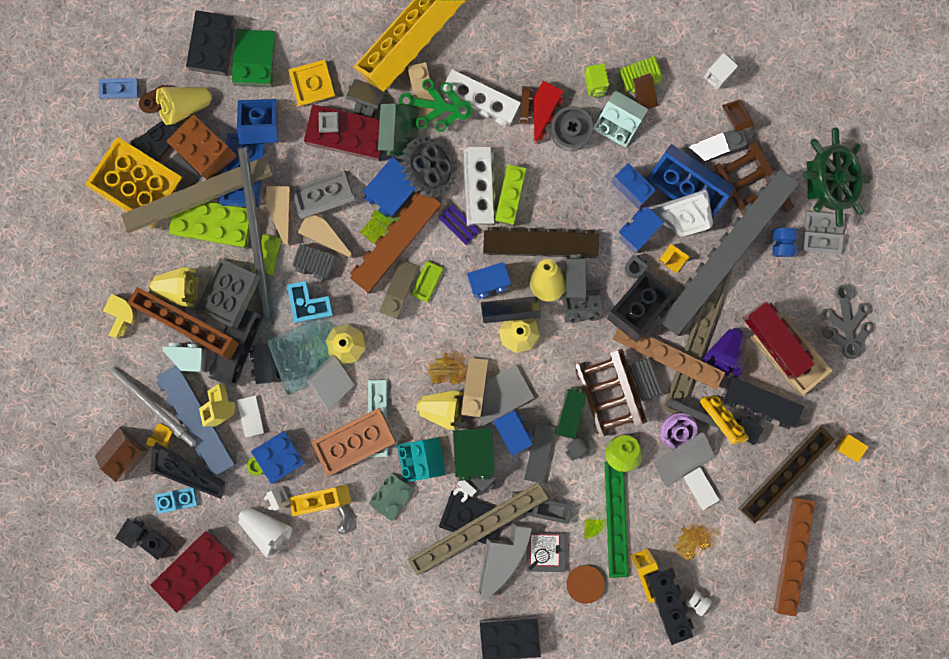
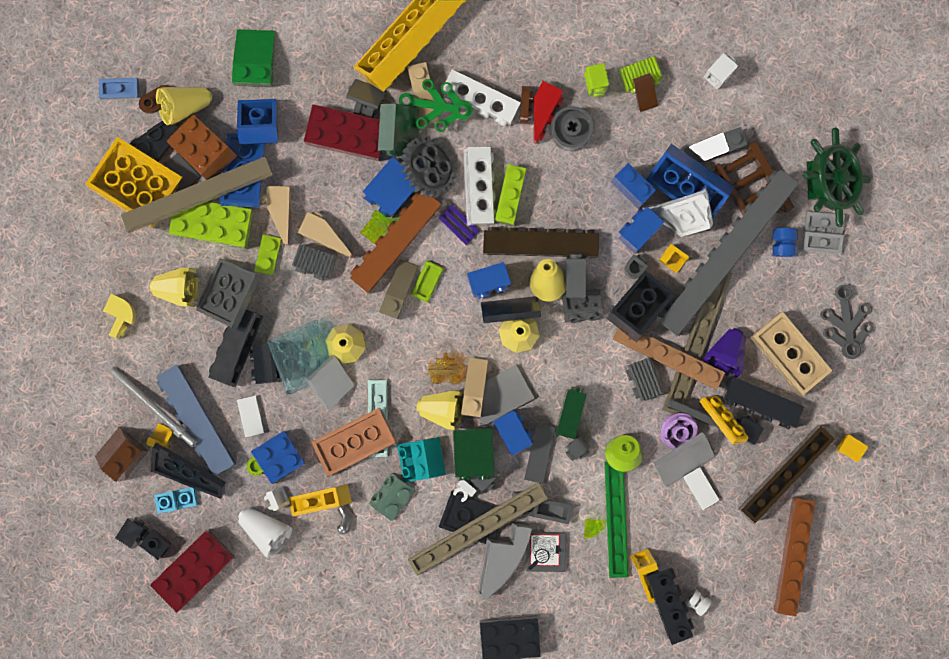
(183, 323): dark orange brick -> none
(187, 359): light aqua slope -> none
(211, 43): black brick -> none
(218, 407): light yellow brick -> none
(254, 232): dark grey piece -> none
(305, 308): medium azure brick -> none
(311, 83): yellow plate -> none
(322, 194): light grey tile -> none
(328, 122): light grey tile -> none
(585, 584): dark orange tile -> none
(620, 118): light aqua slope -> none
(629, 396): reddish brown fence -> none
(690, 540): clear yellow hips -> none
(737, 115): reddish brown tile -> none
(778, 340): dark red brick -> none

